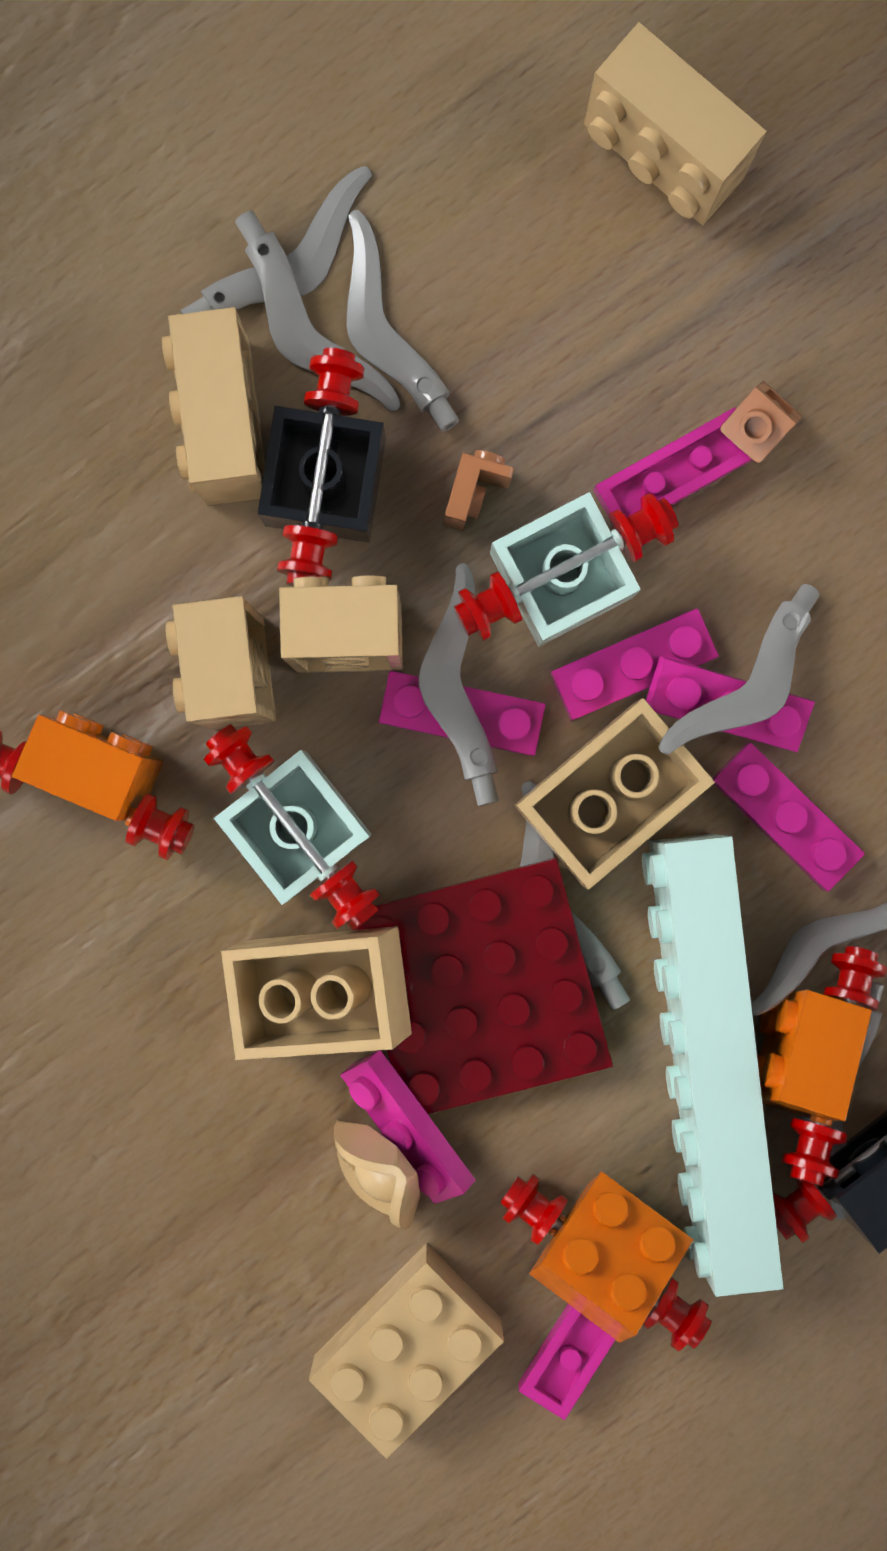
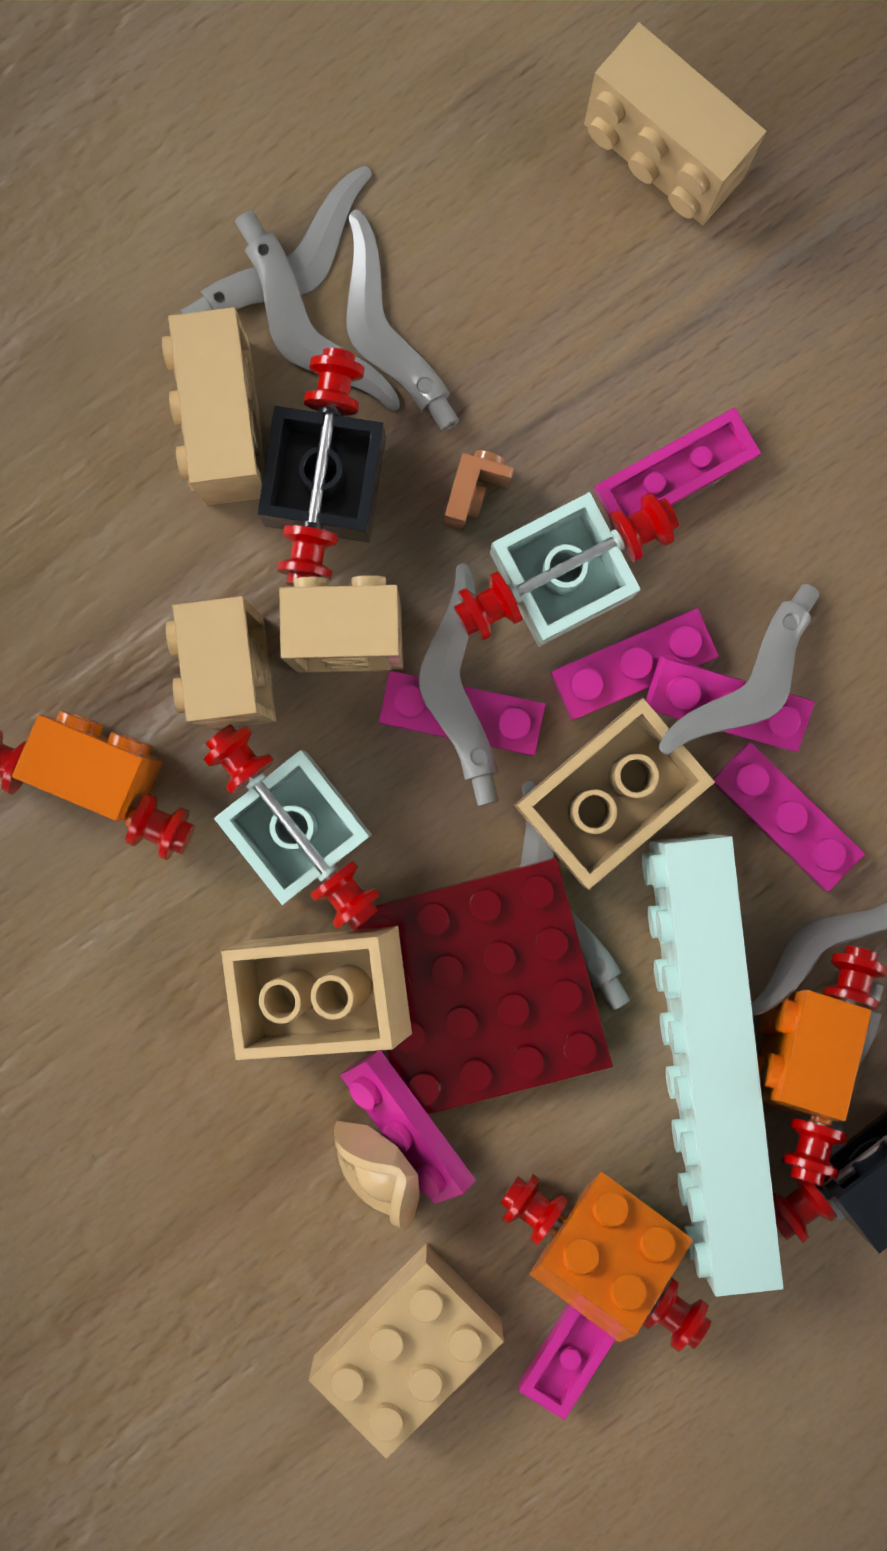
(760, 422): nougat bracket -> none

